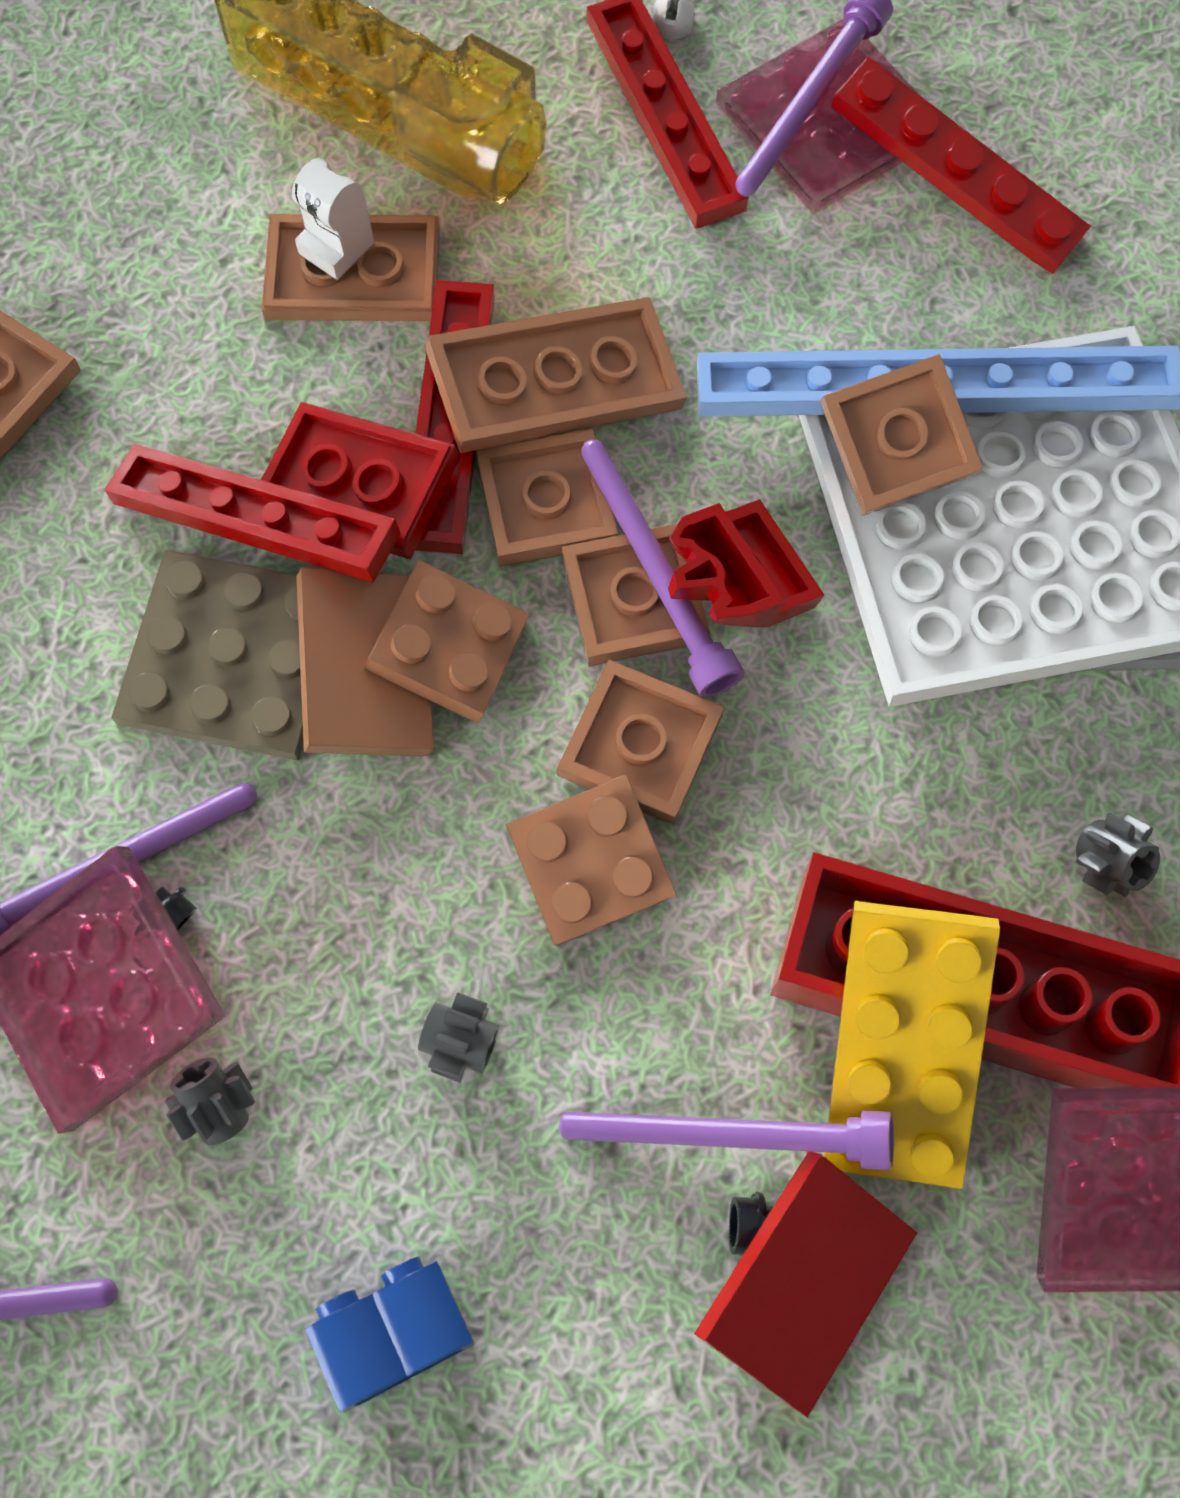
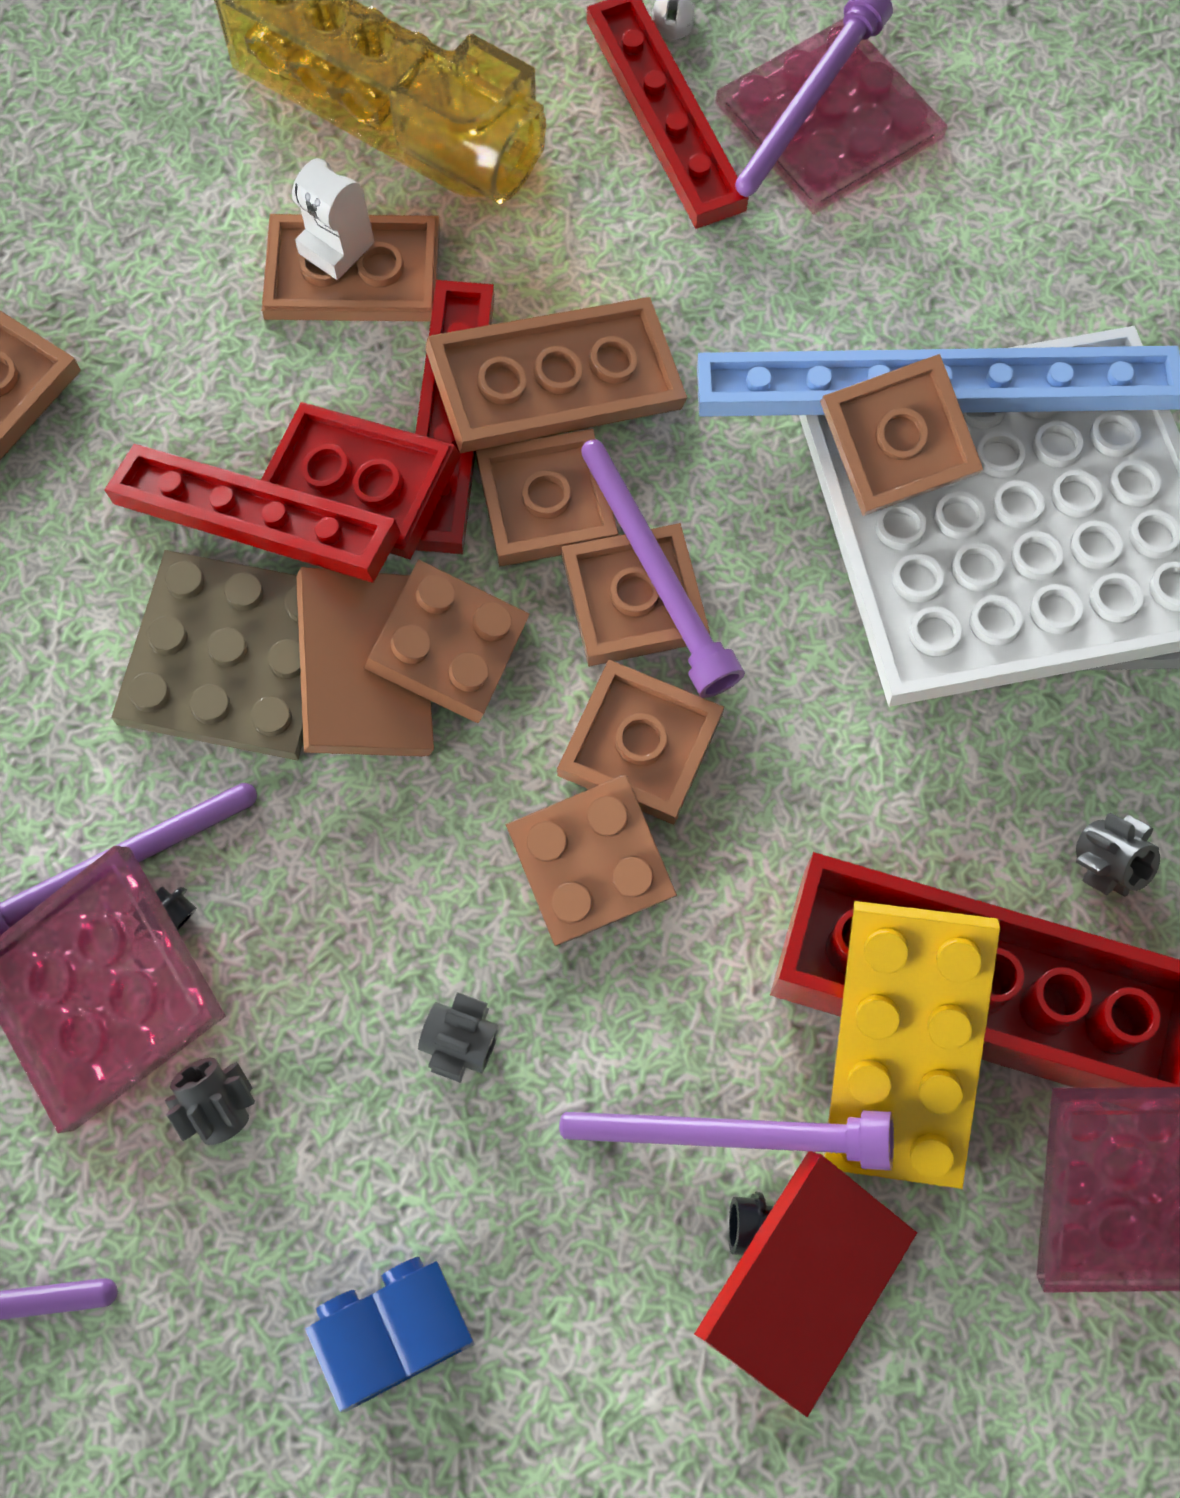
(741, 567): red plate -> none
(959, 165): red plate -> none

